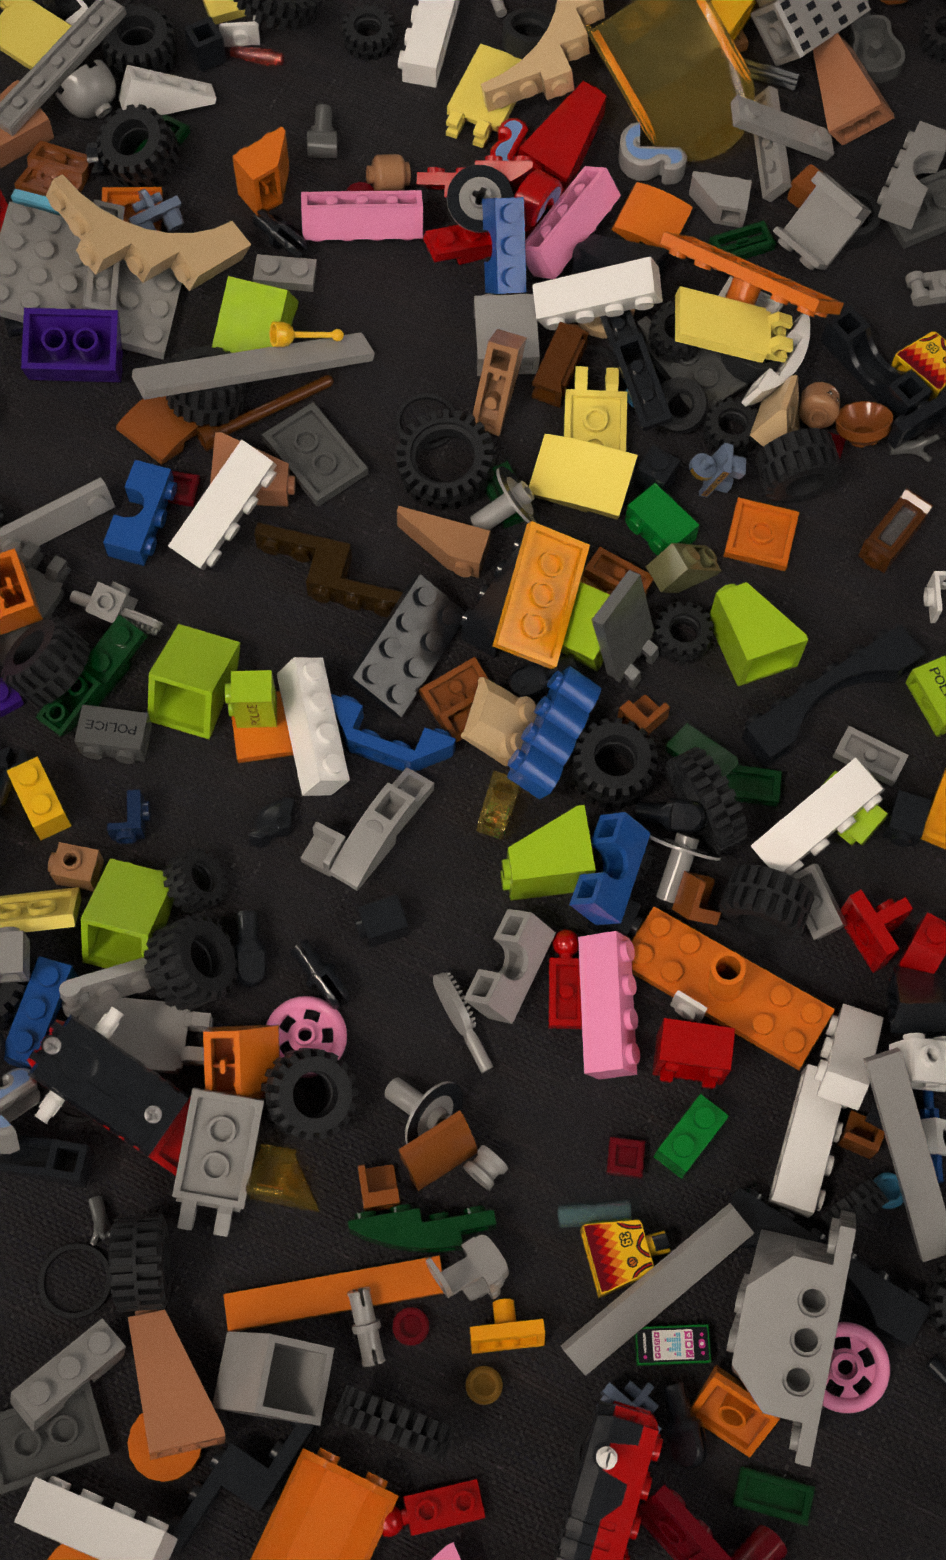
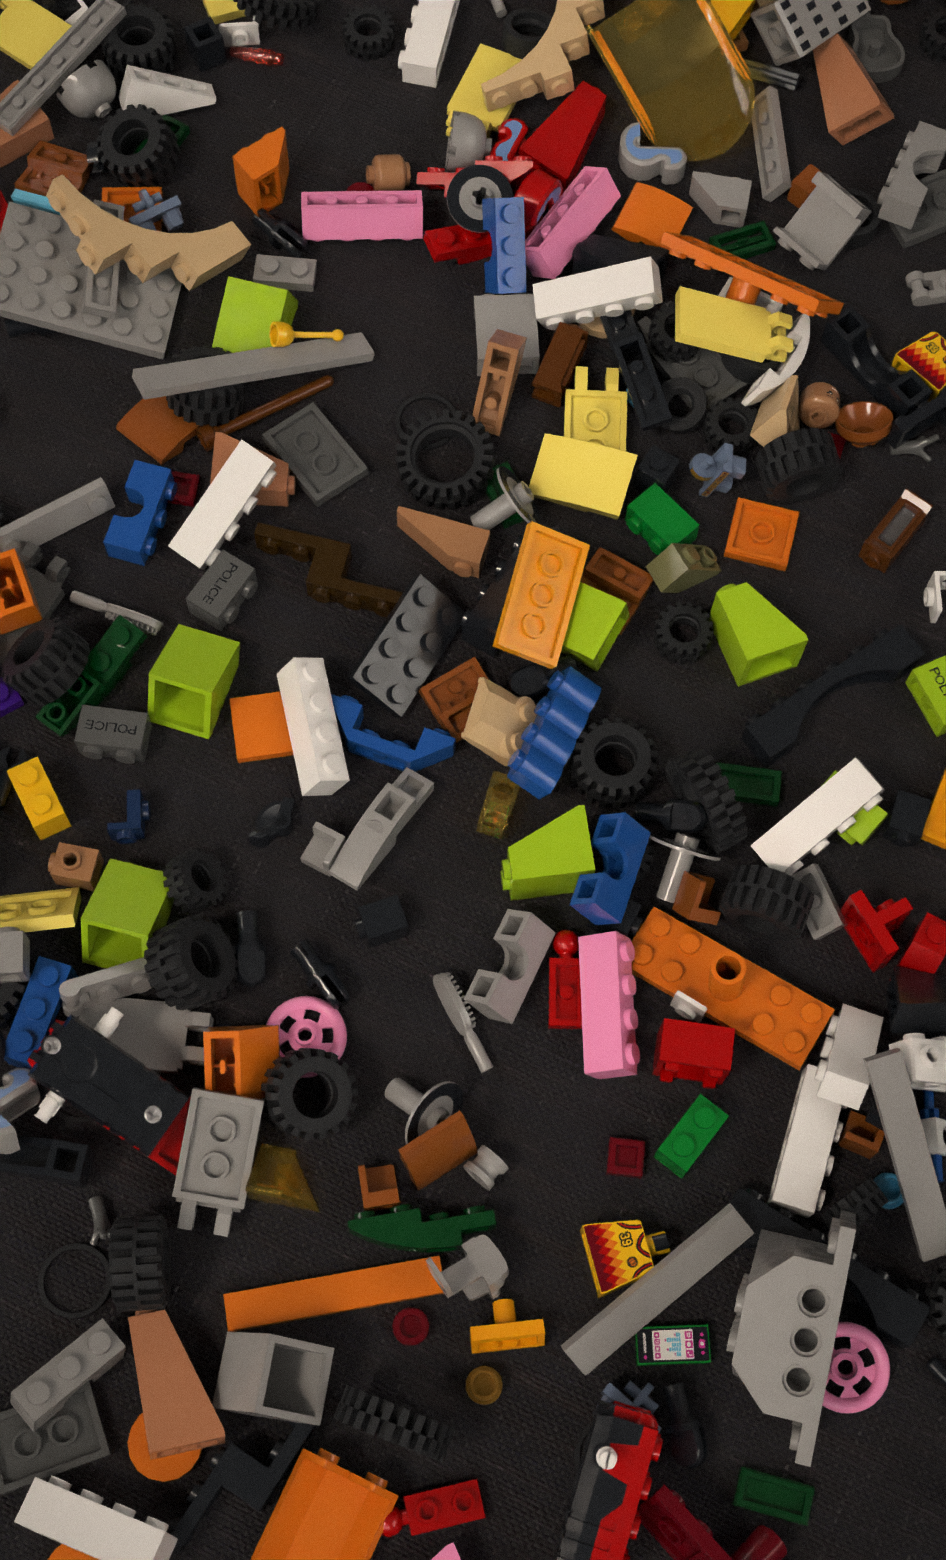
(72, 345): dark purple slope -> none
(109, 601): light grey bracket -> none
(222, 590): none -> dark grey brick
(252, 698): lime brick -> none
(322, 139): dark grey pin -> none
(366, 1326): light grey pin -> none
(466, 141): none -> light grey cylinder
(588, 1214): clear light blue piece -> none
(625, 630): dark grey tile -> none
(644, 713): dark orange panel -> none
(690, 737): dark green tile -> none
(732, 1412): orange slope -> none
(781, 128): light grey plate -> none
(879, 758): light grey plate -> none

